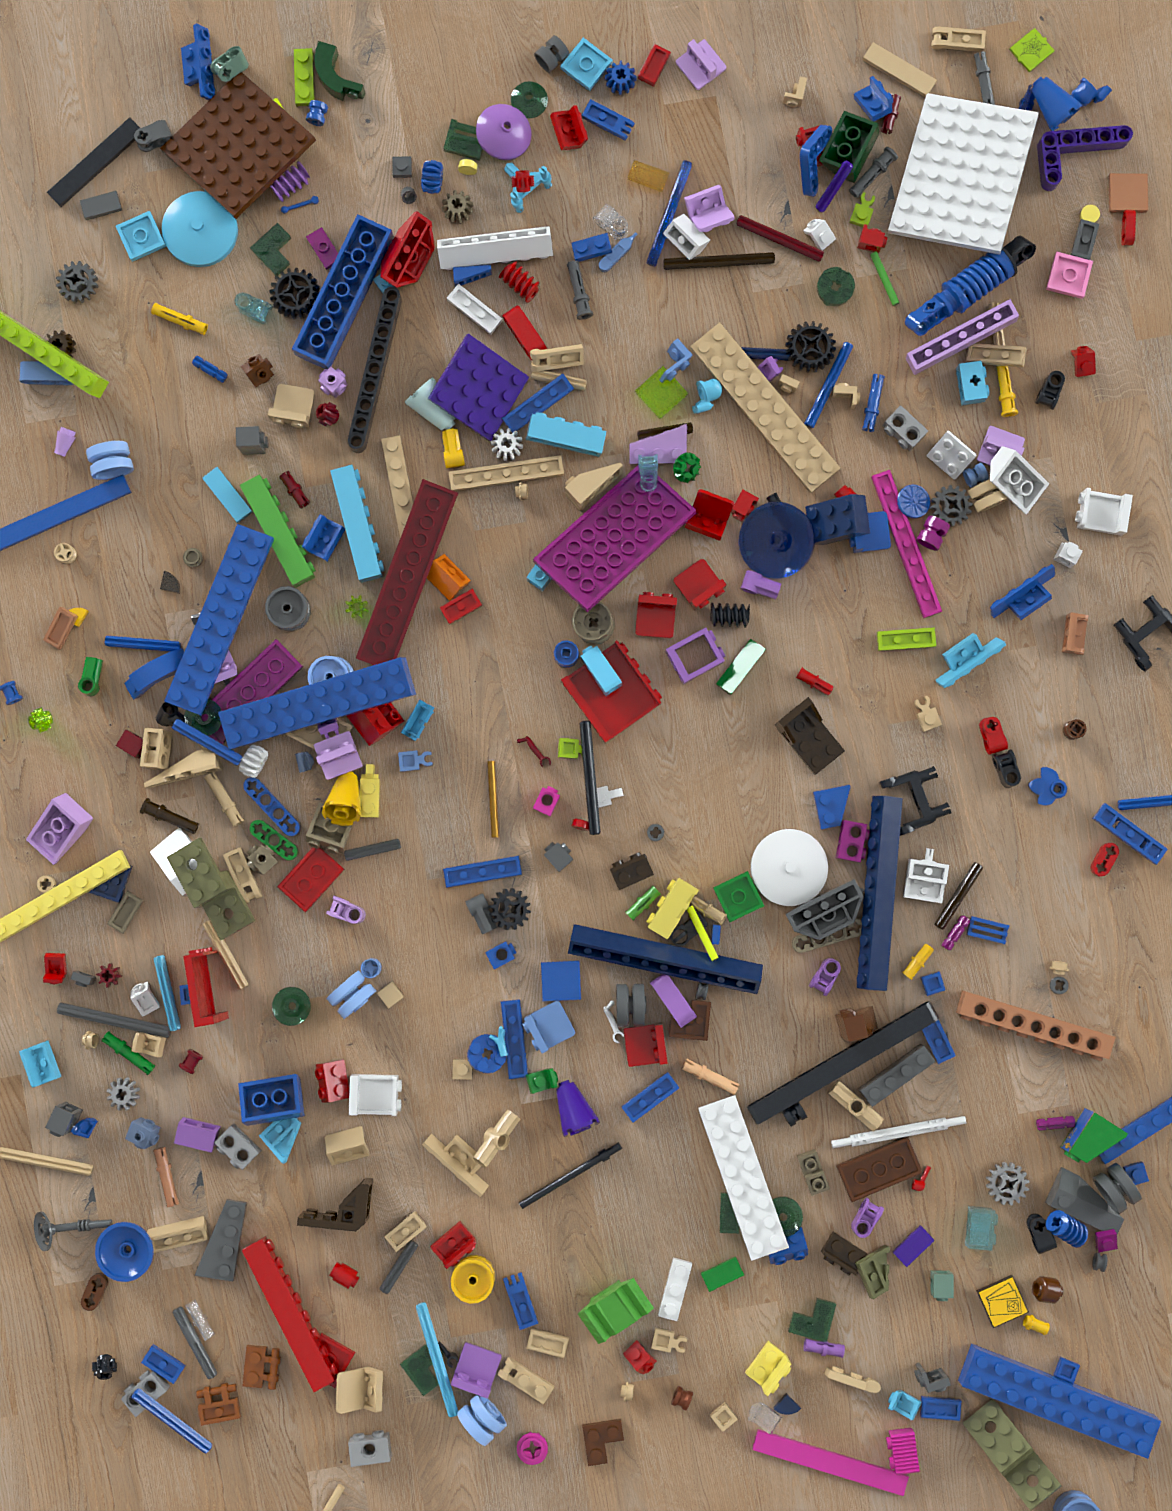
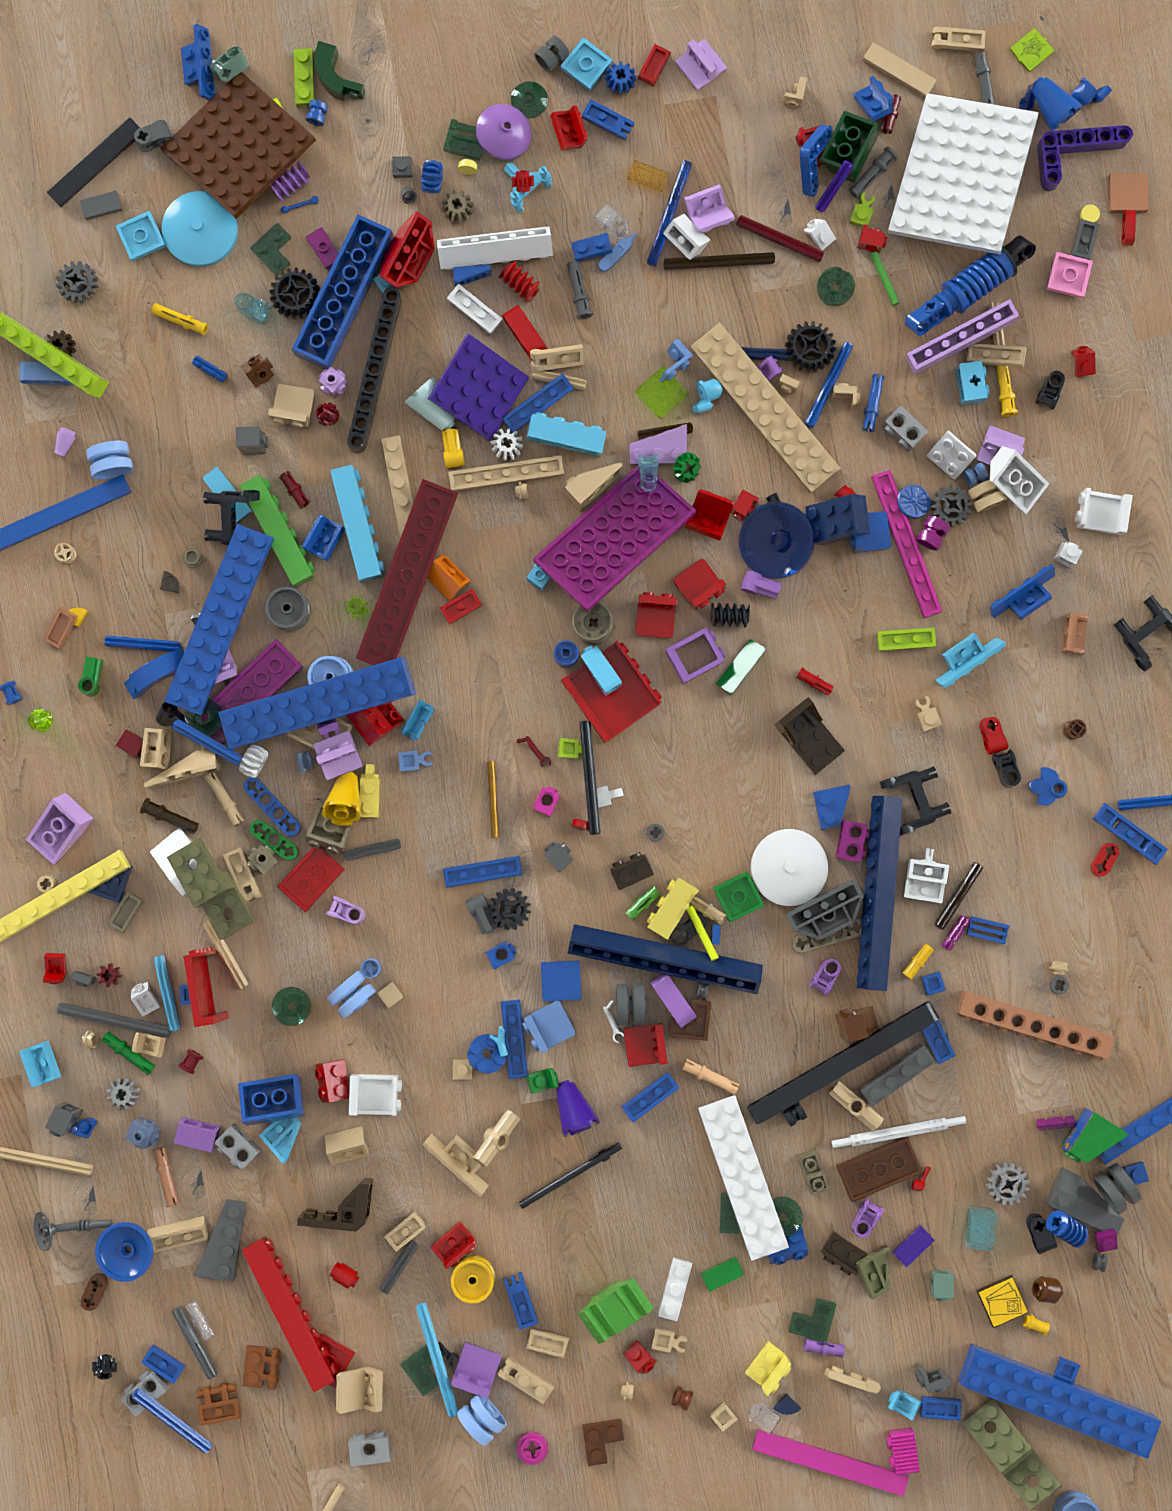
(227, 501): none -> black connector

